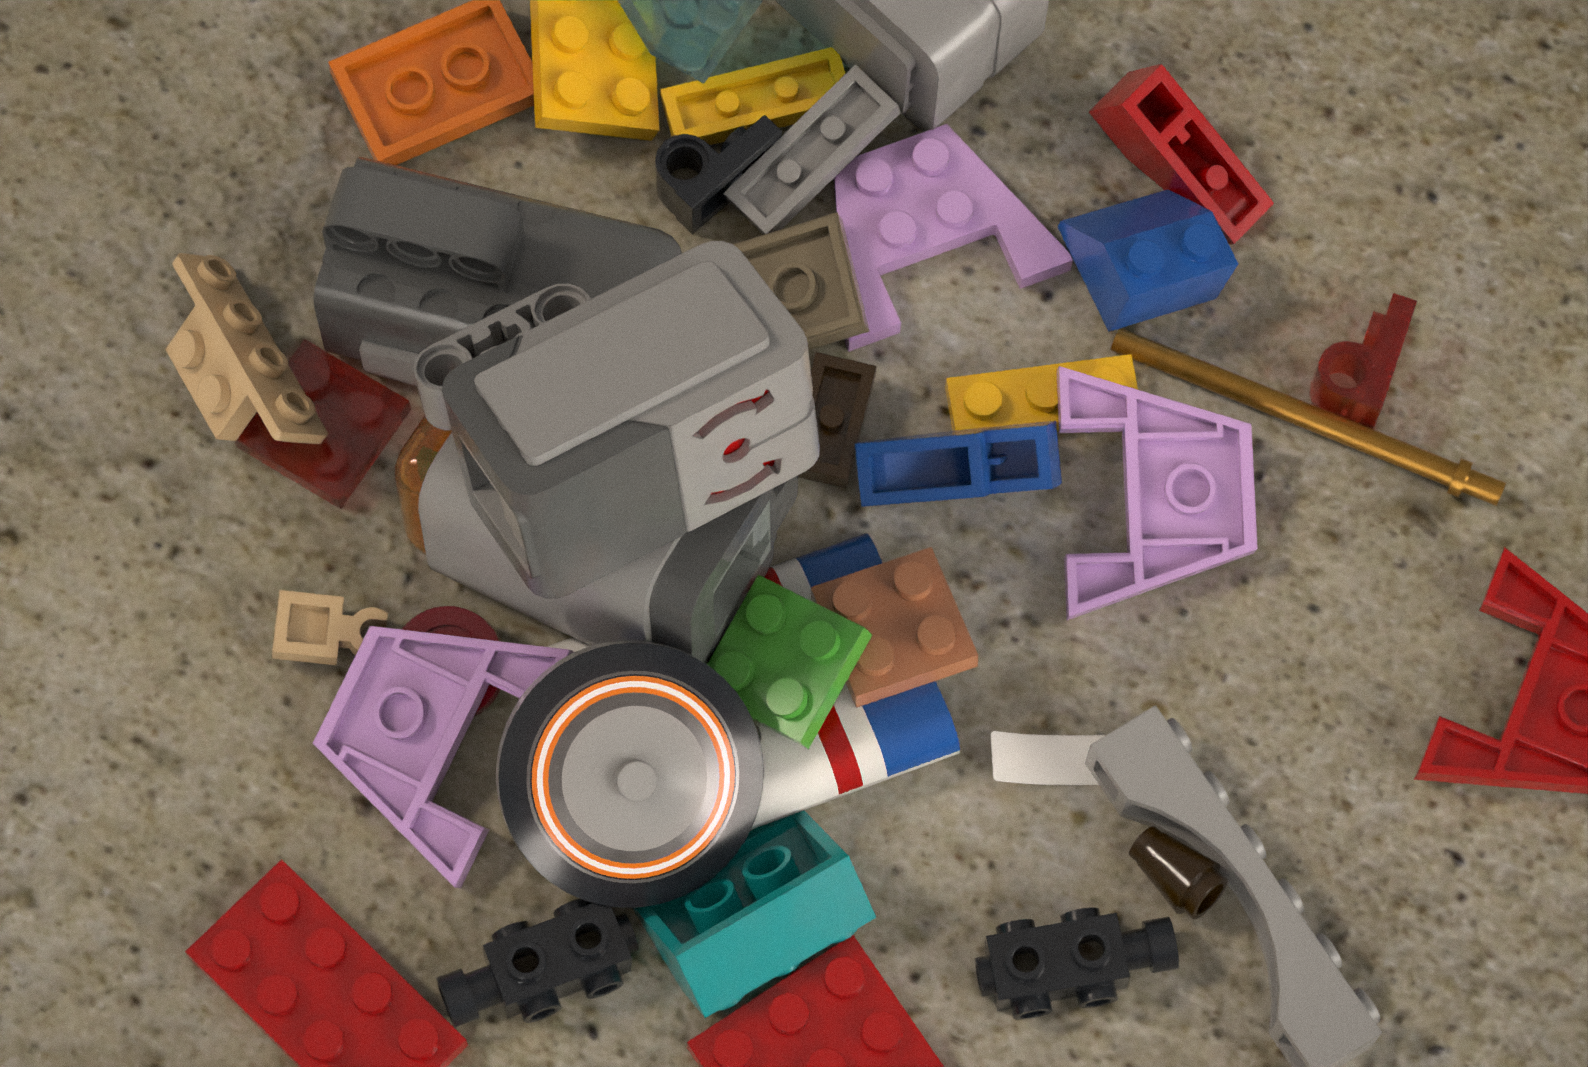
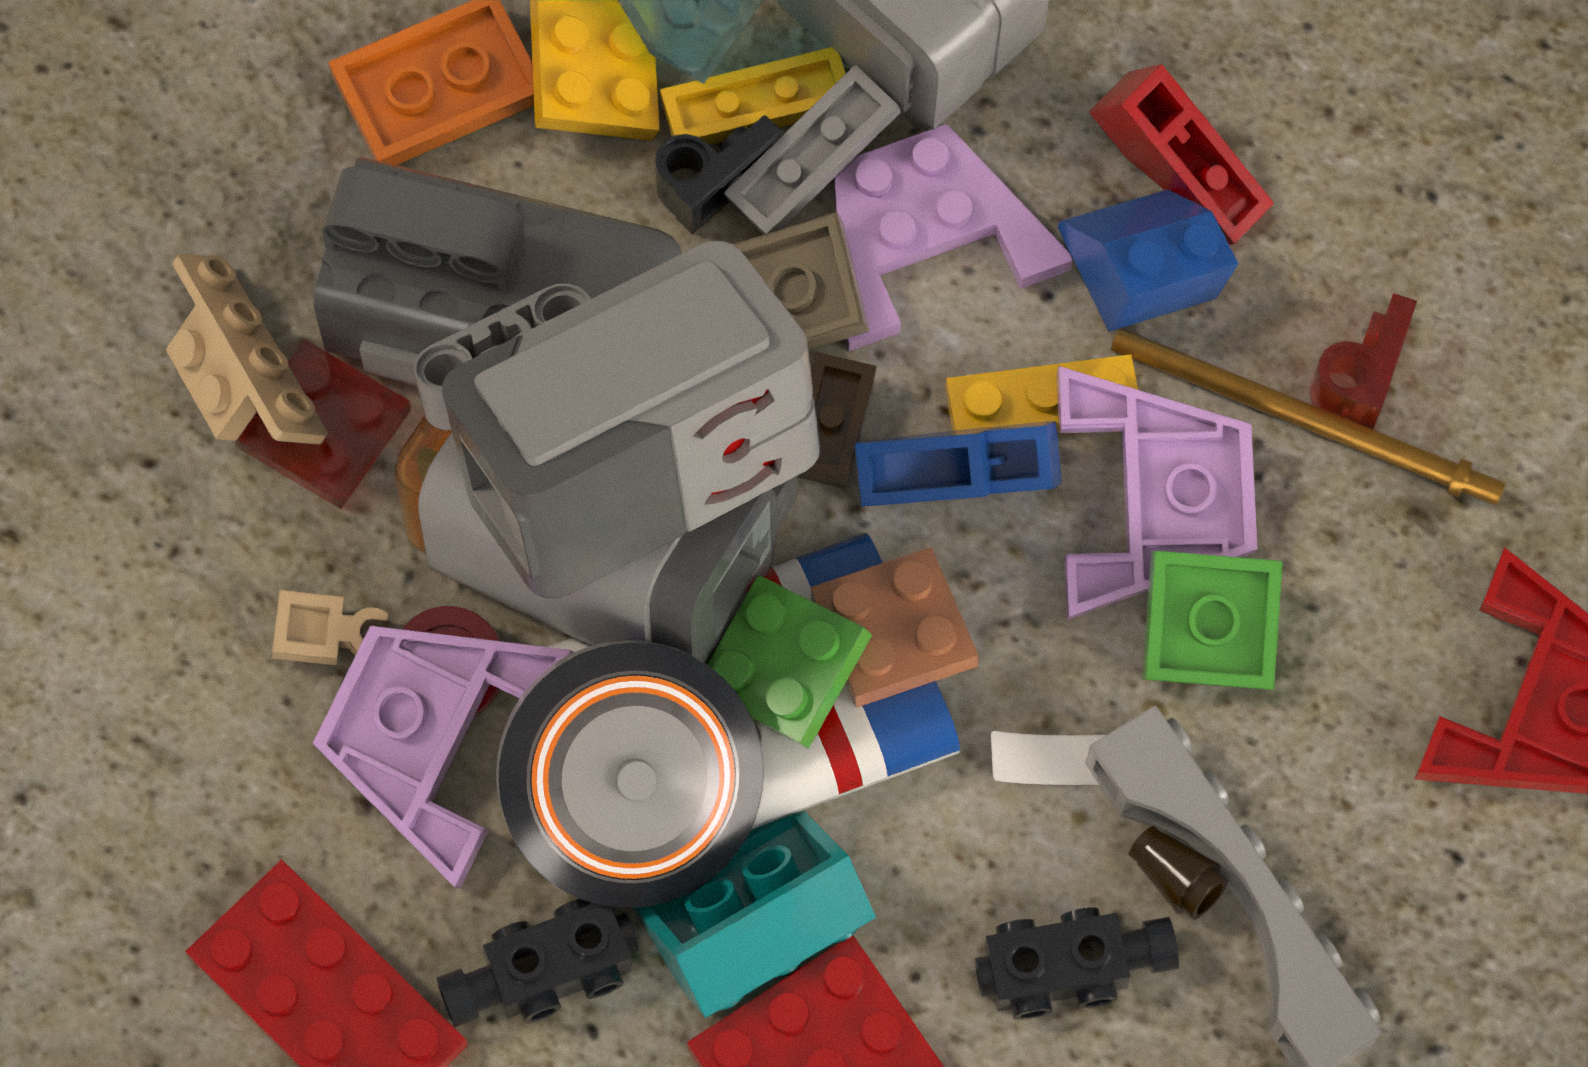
(1212, 620): none -> bright green plate

